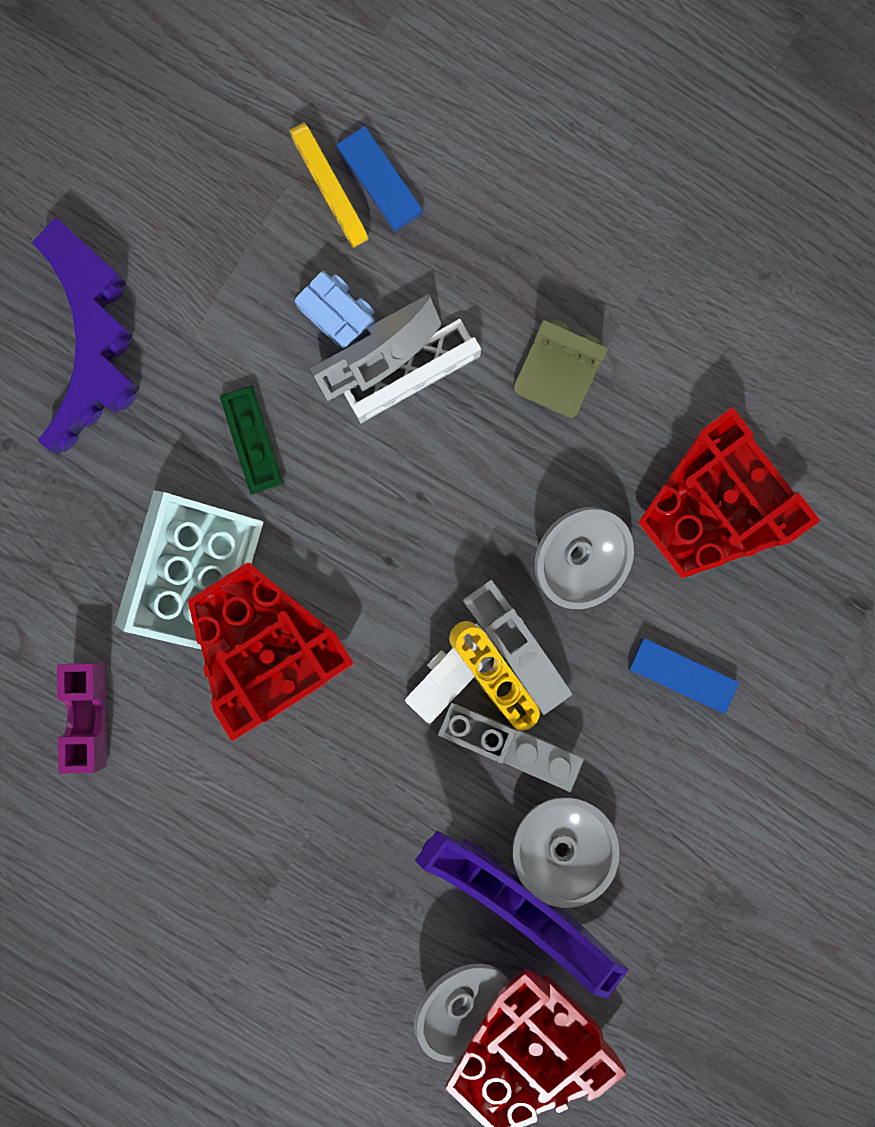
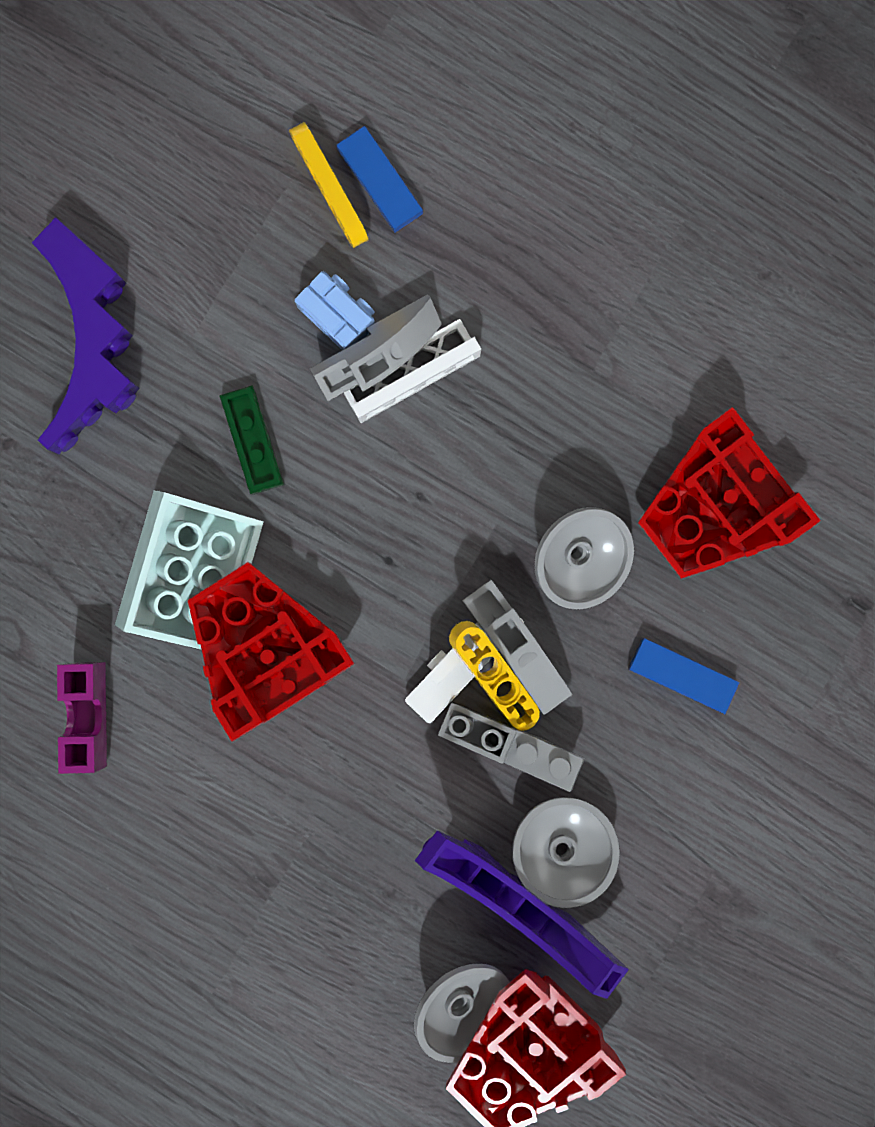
(560, 368): olive bracket -> none

